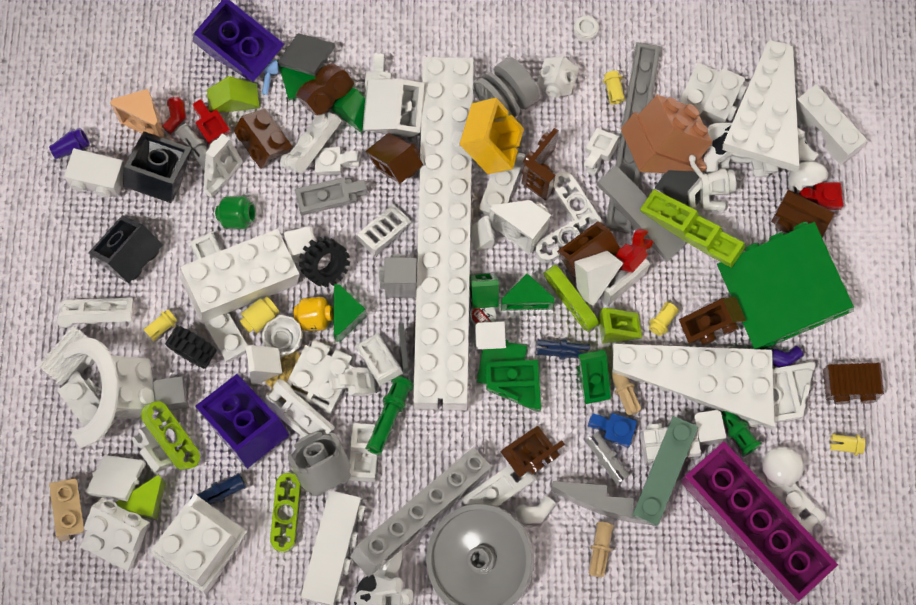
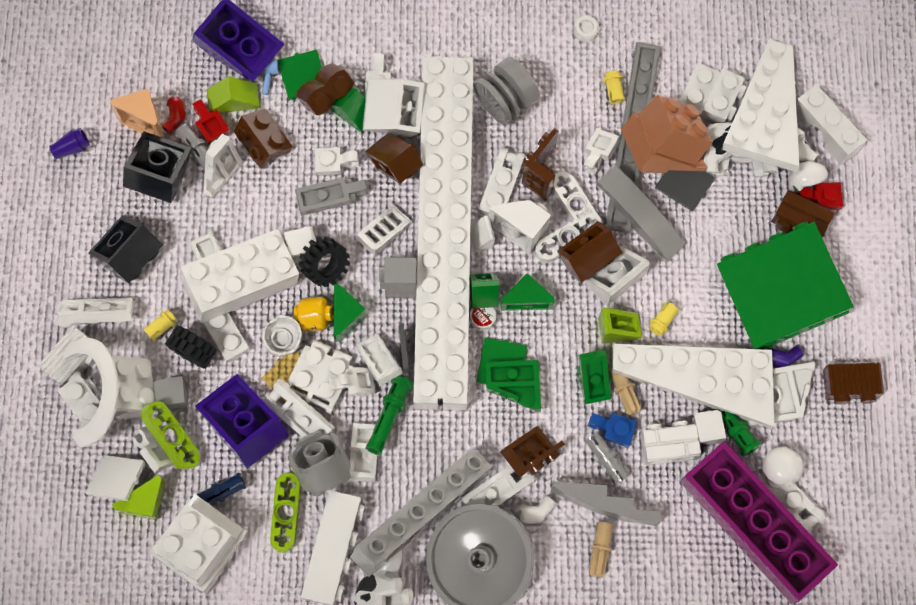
(66, 509): tan bracket -> none
(94, 173): white brick -> none
(114, 533): white plate -> none
(235, 212): green head -> none
(258, 315): light yellow brick -> none
(263, 363): white slope -> none
(306, 54): dark grey piece -> none
(310, 142): white plate -> none
(488, 133): yellow piece -> none
(490, 335): white piece -> none
(557, 76): white brick -> none
(561, 348): dark blue pin -> none
(571, 298): lime beam -> none
(595, 274): white slope -> none
(634, 254): red plate -> none
(664, 471): sand green plate -> none
(692, 228): lime slope -> none
(711, 320): reddish brown brick -> none
(715, 183): white piece -> none
(849, 444): light yellow pin -> none

